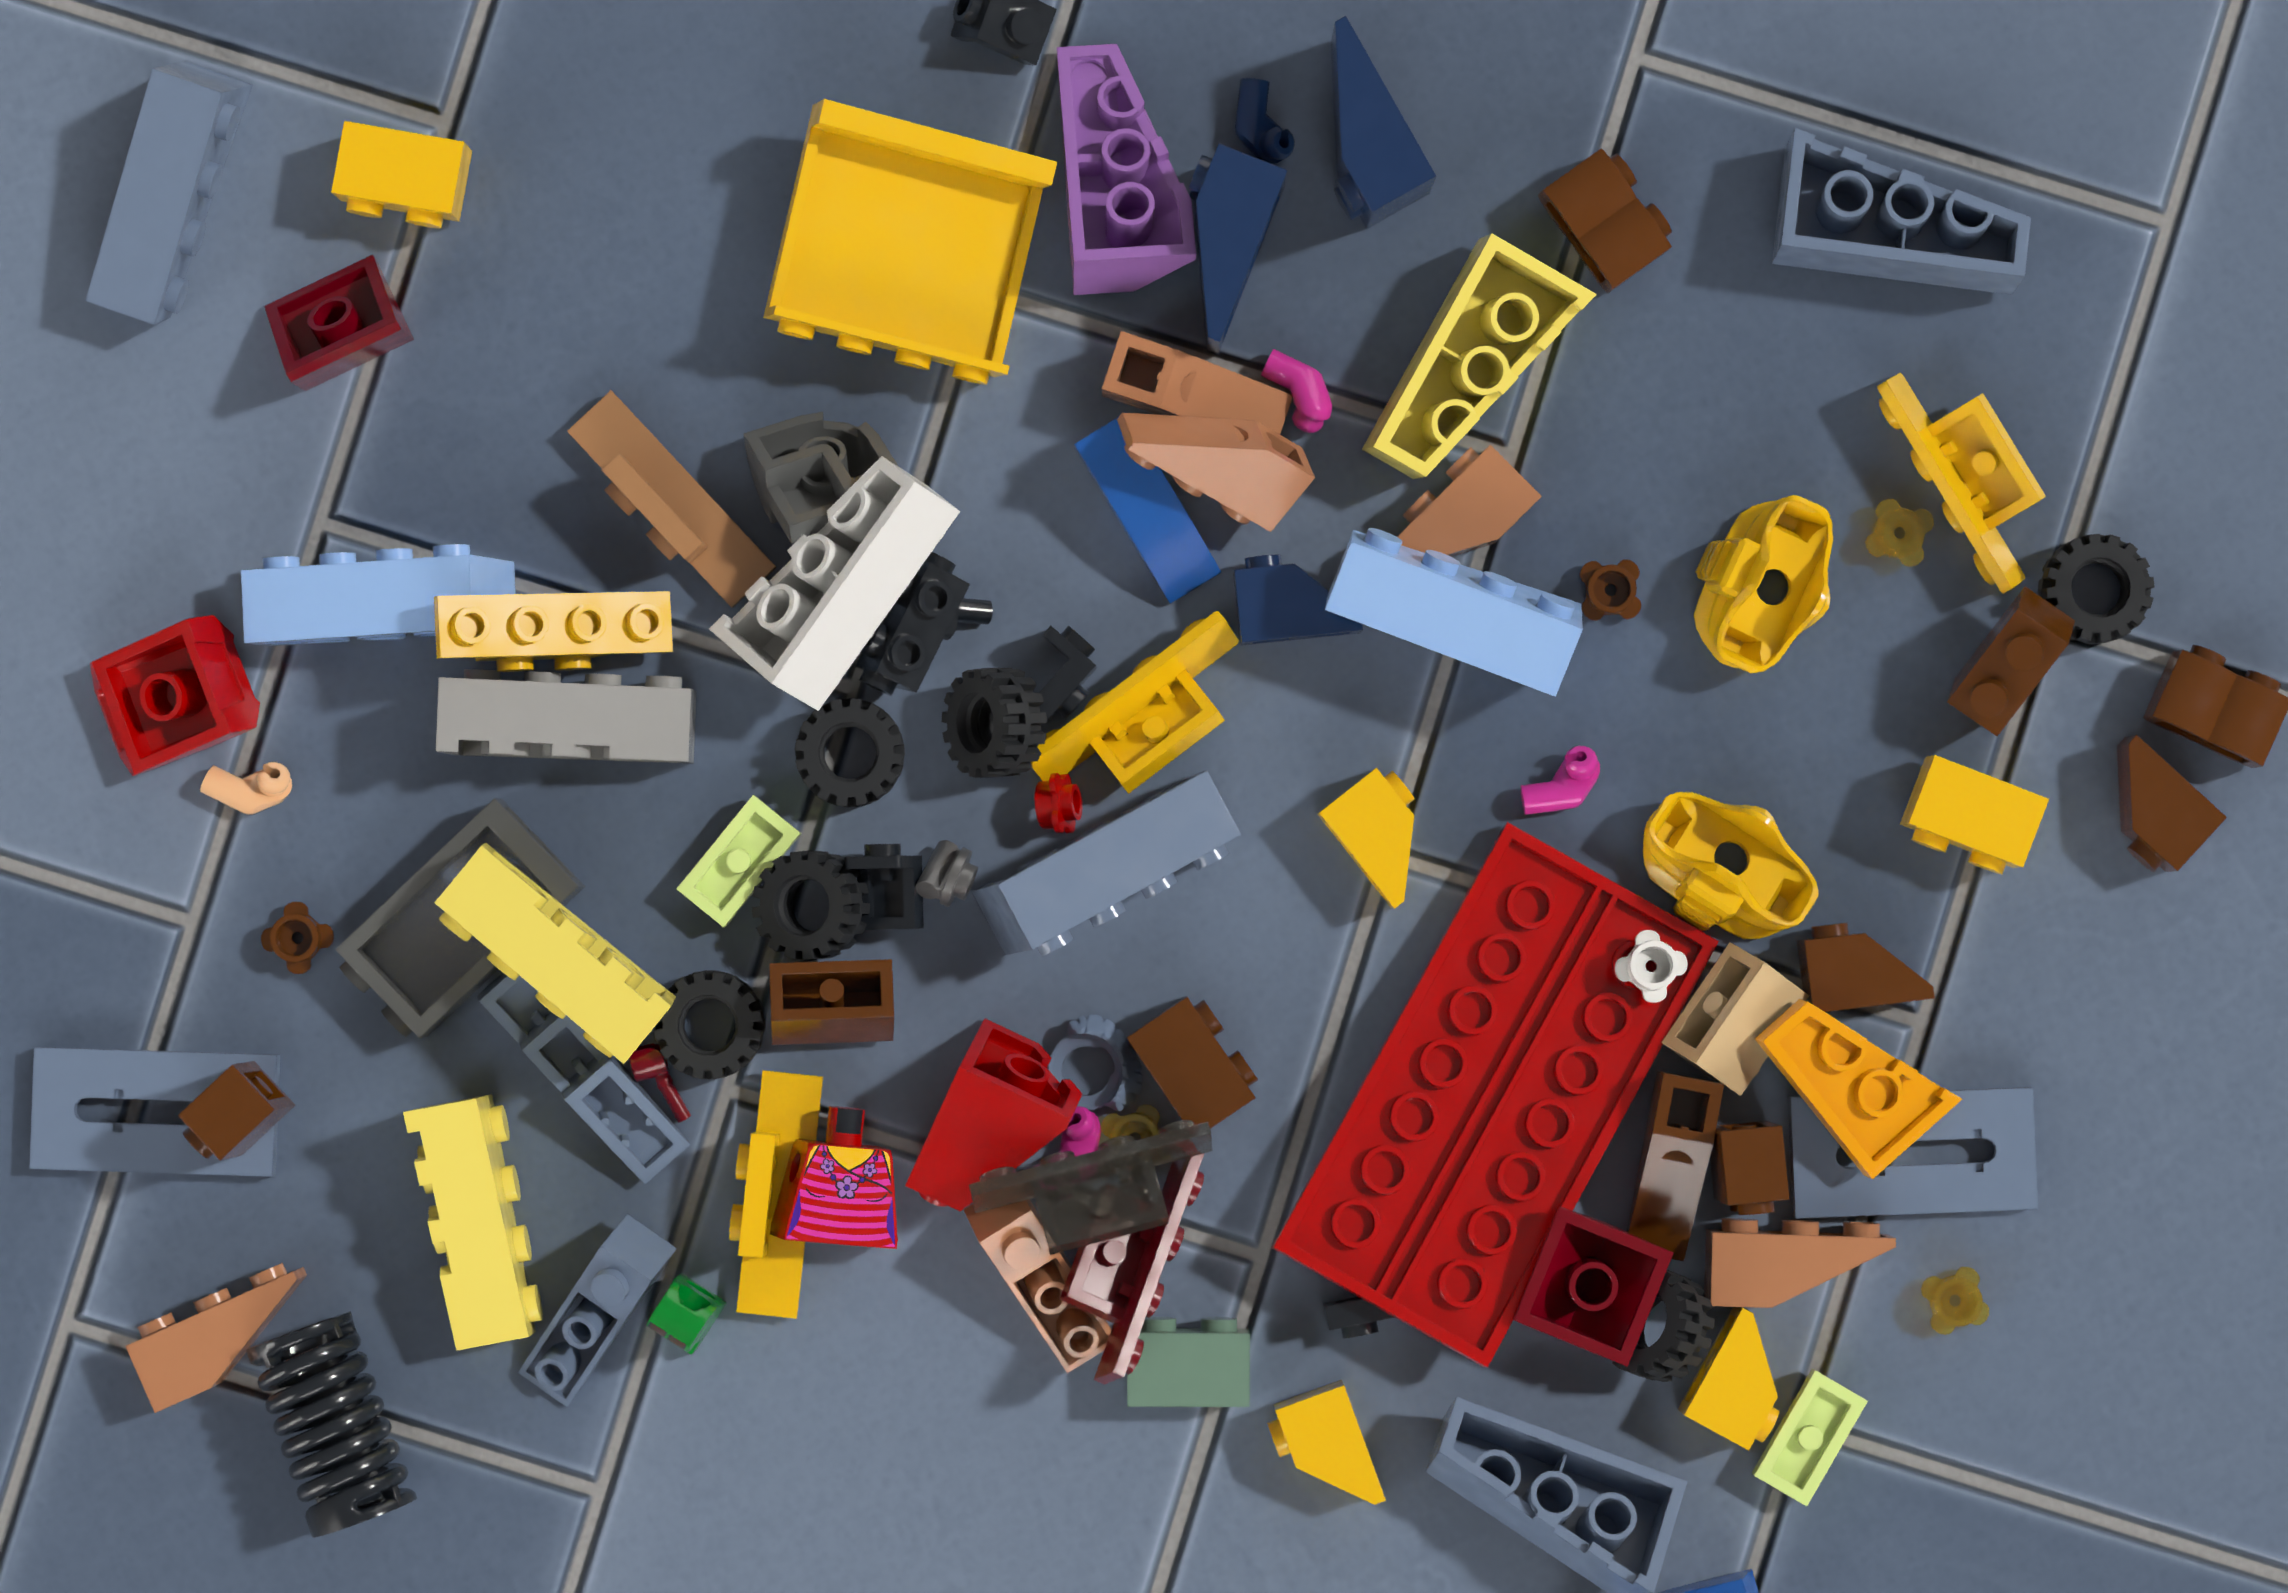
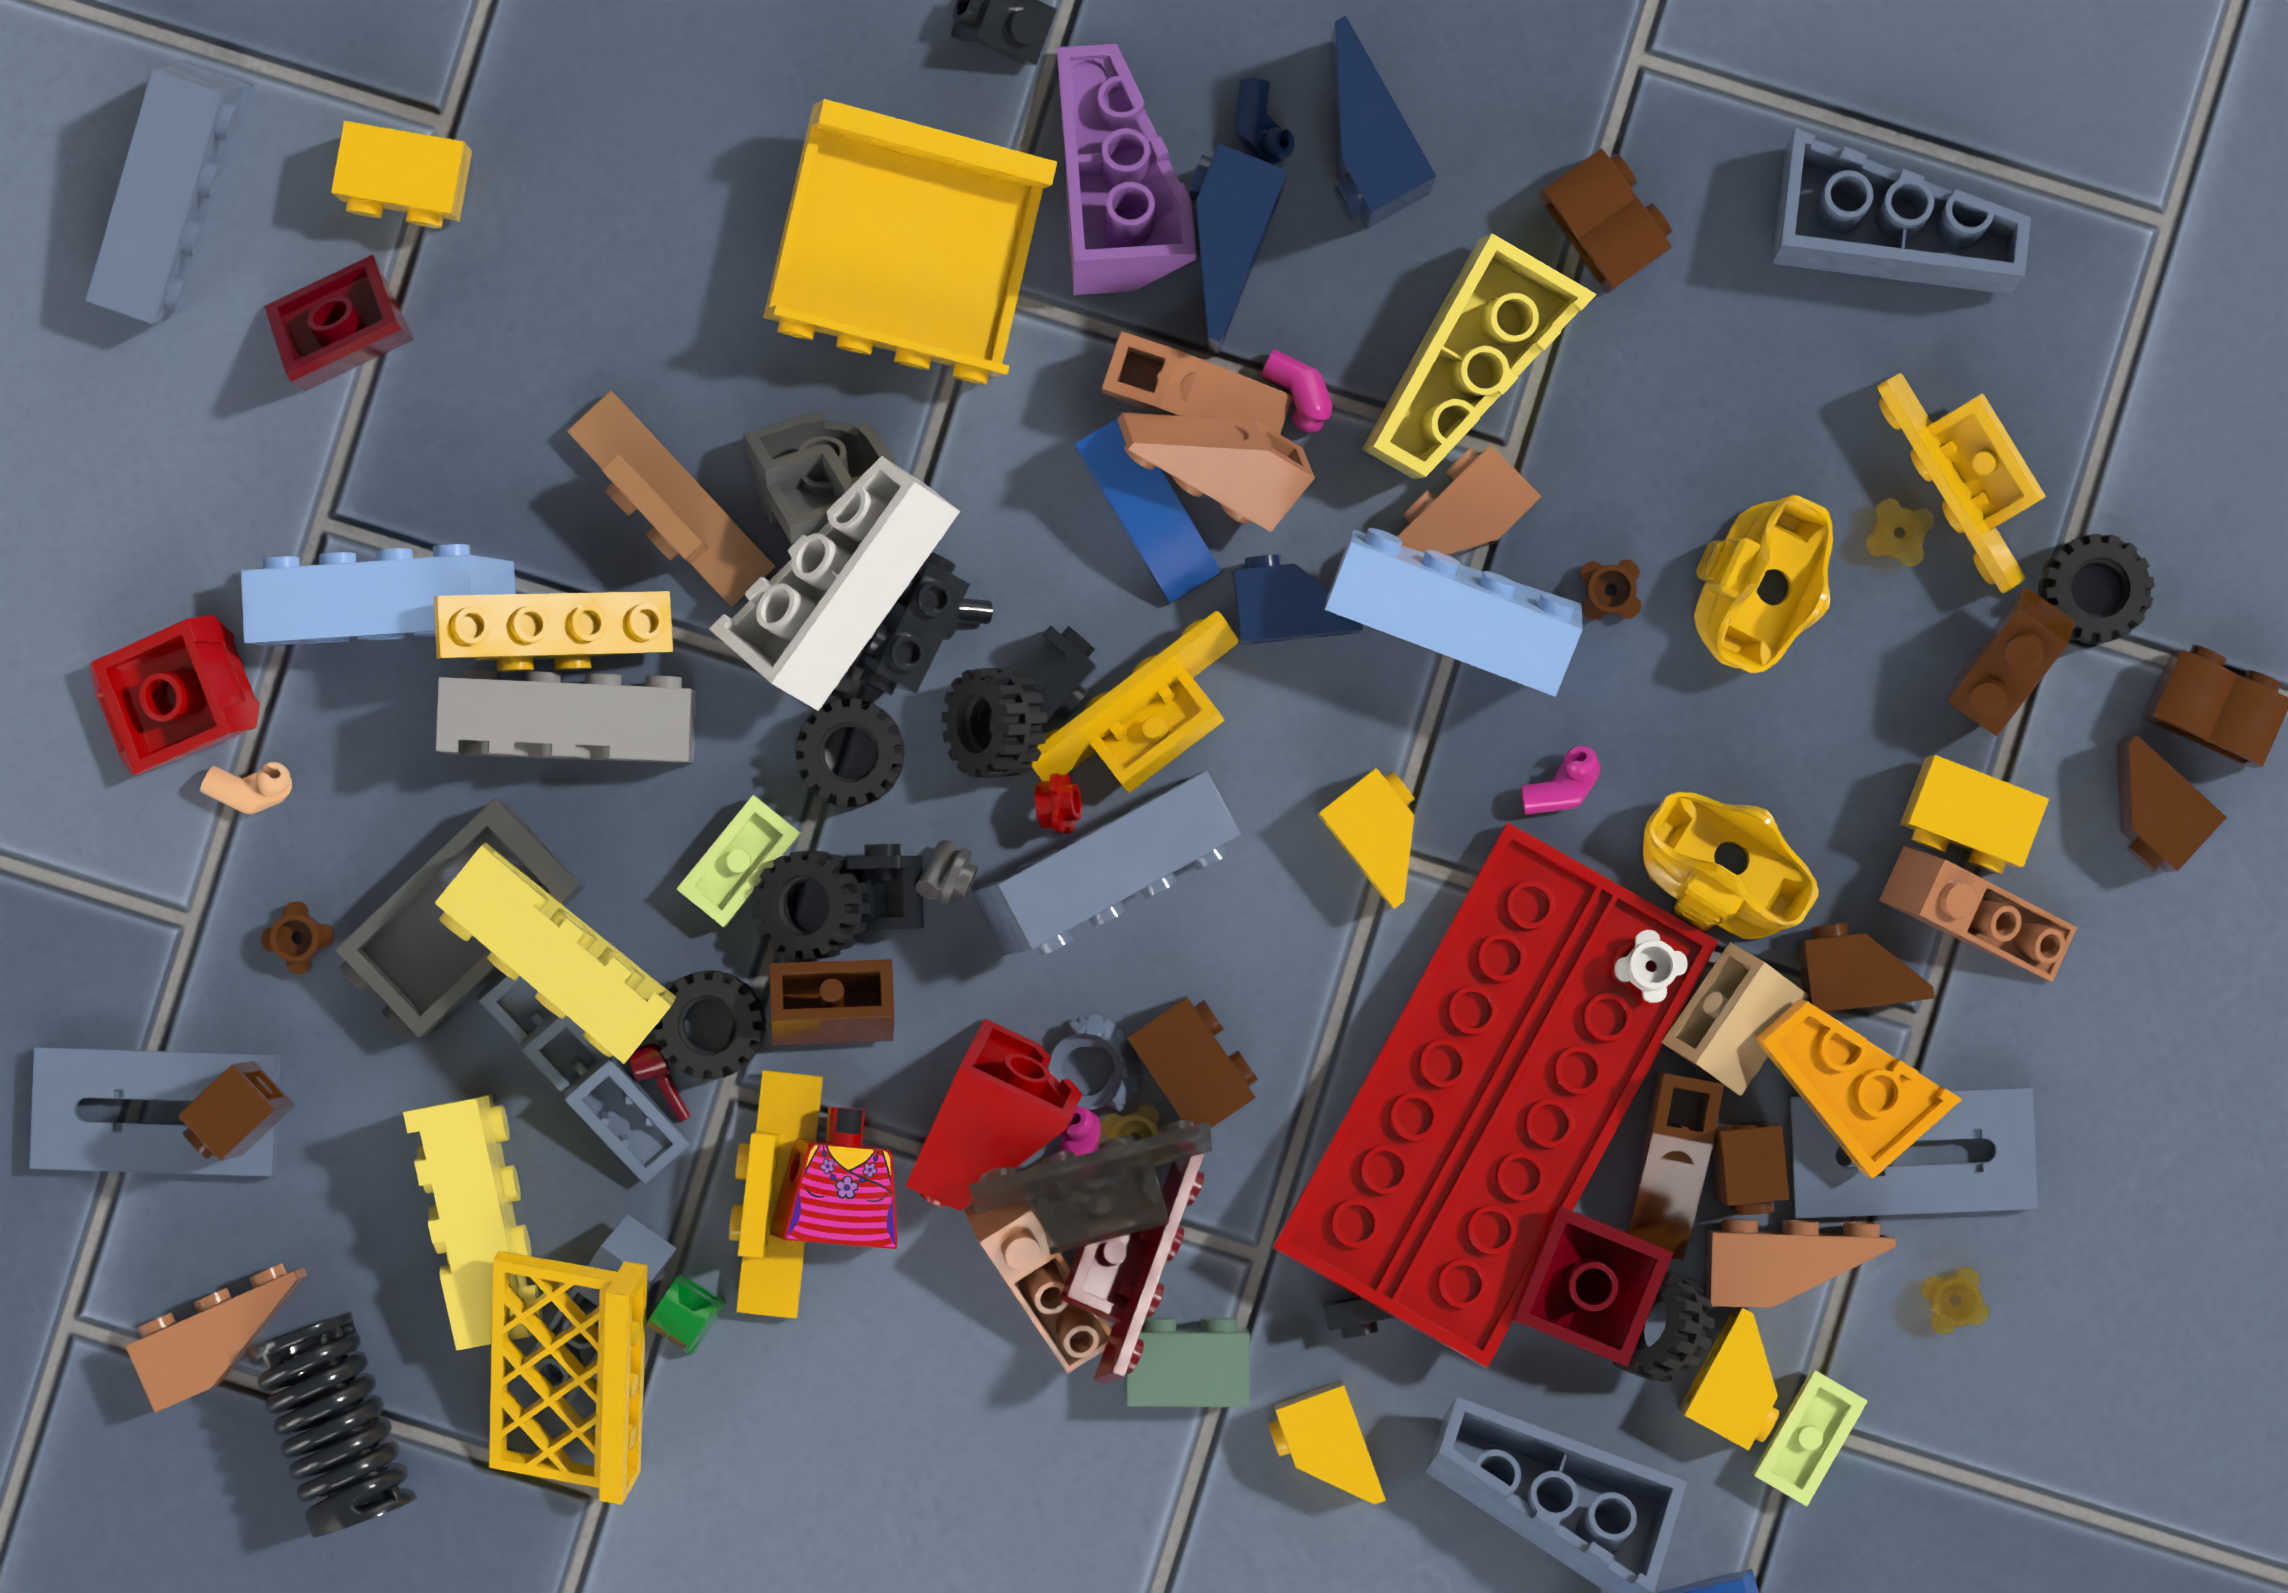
(618, 1370): none -> yellow fence
(1977, 912): none -> nougat slope

